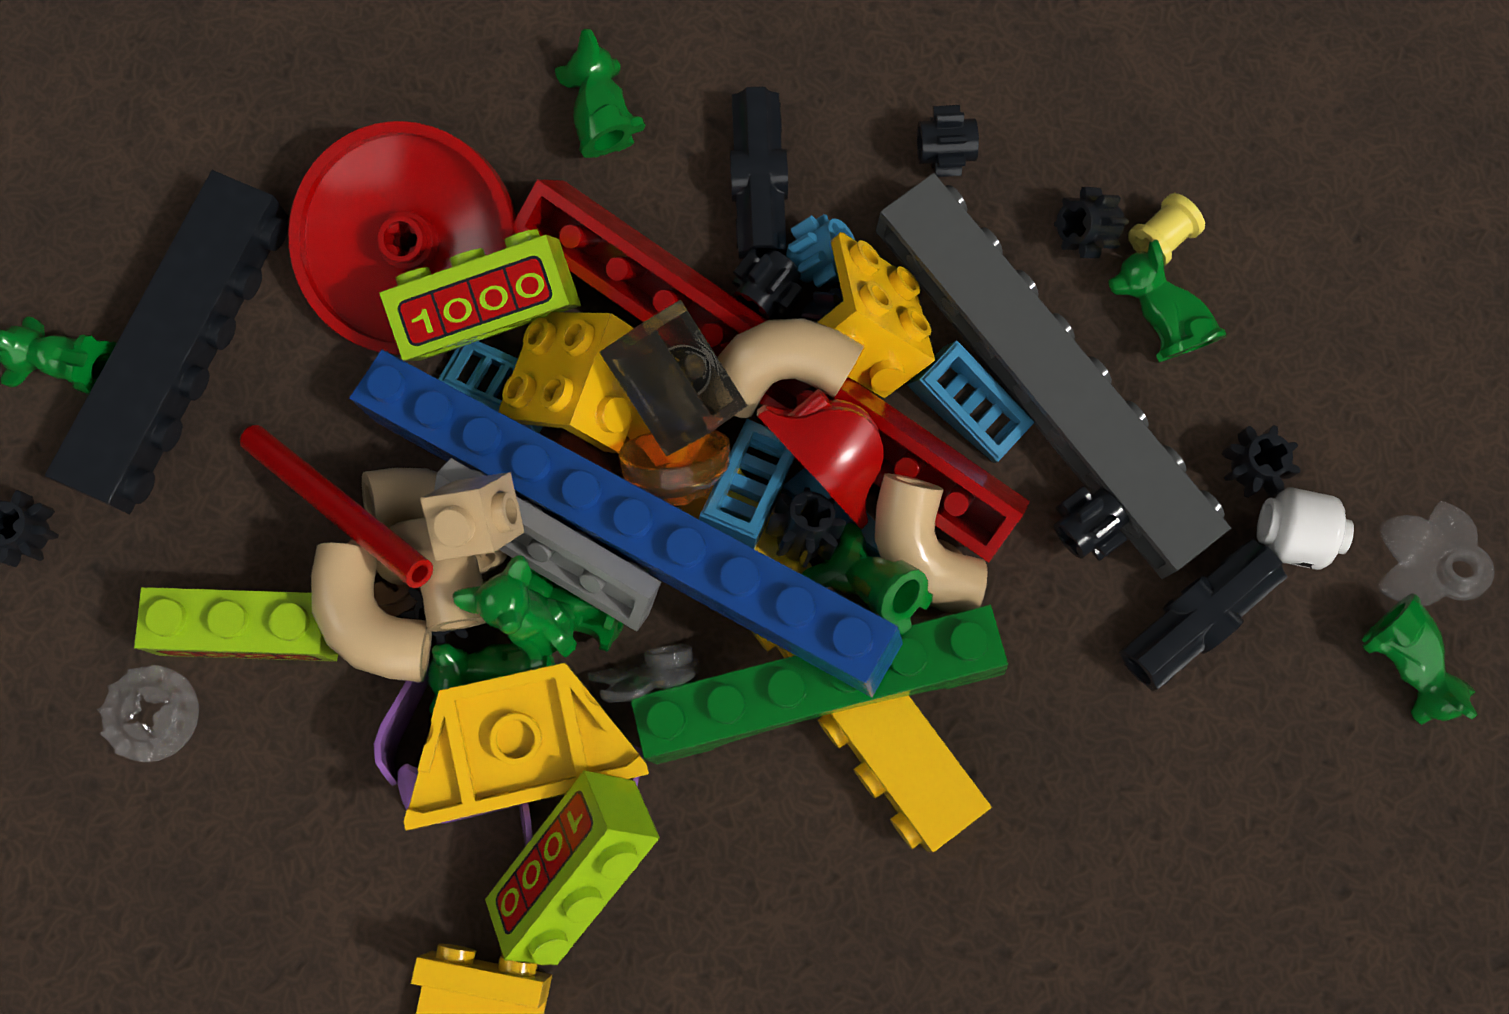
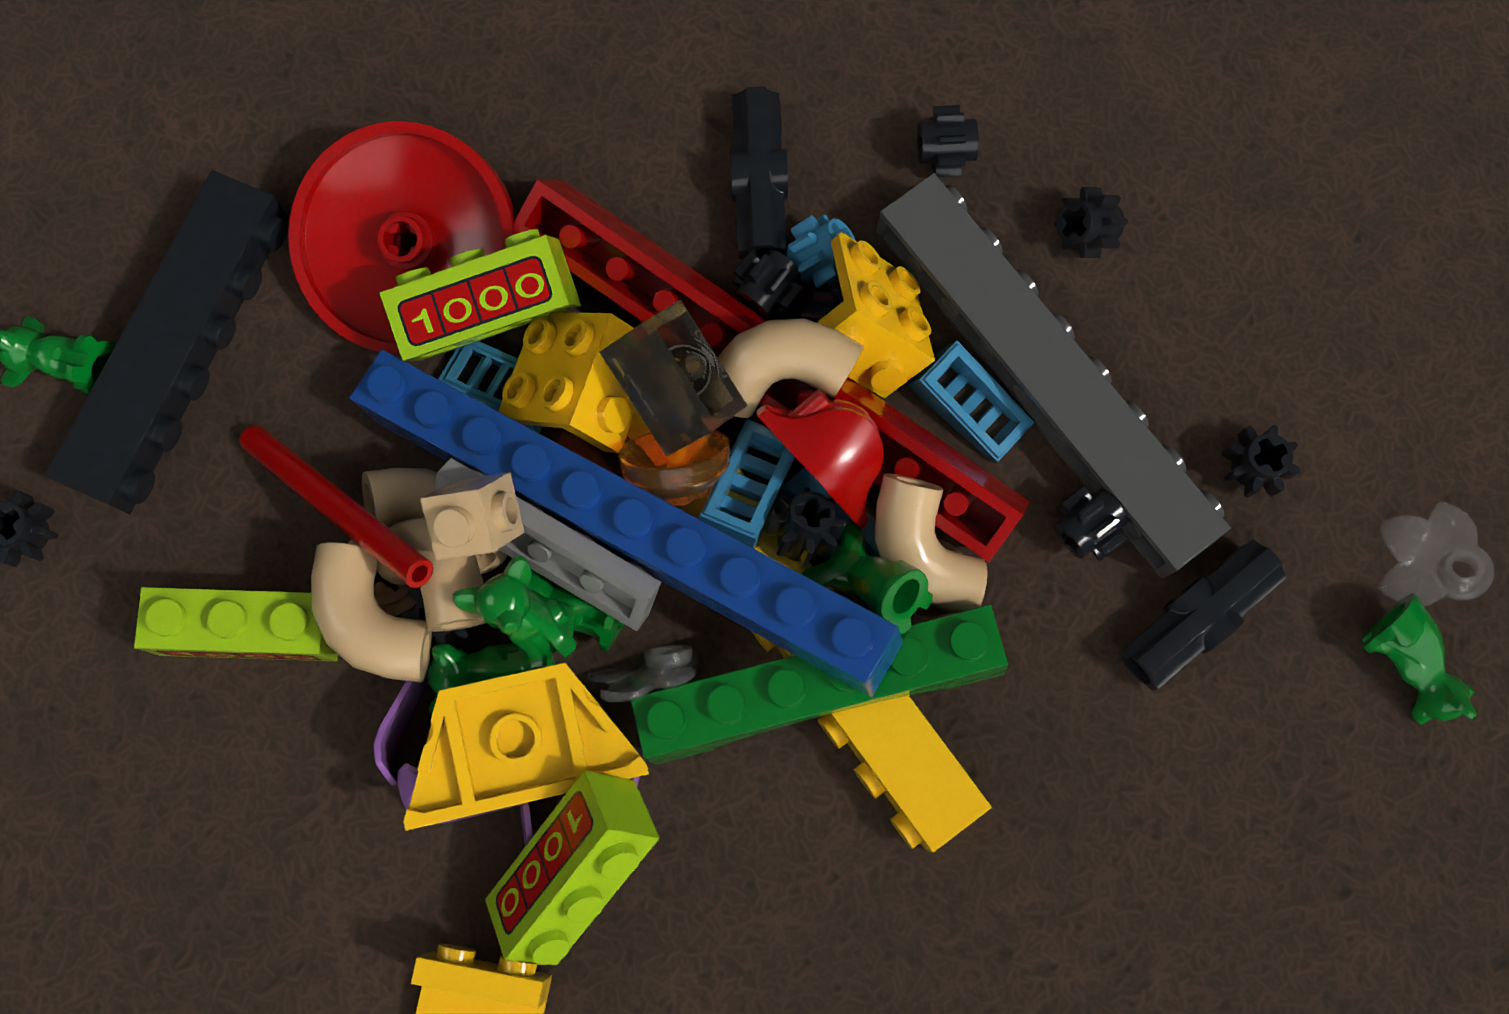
(172, 724): clear gear -> none
(600, 107): green animal -> none
(1170, 226): light yellow bush -> none
(1174, 313): green animal -> none
(1305, 528): white head -> none

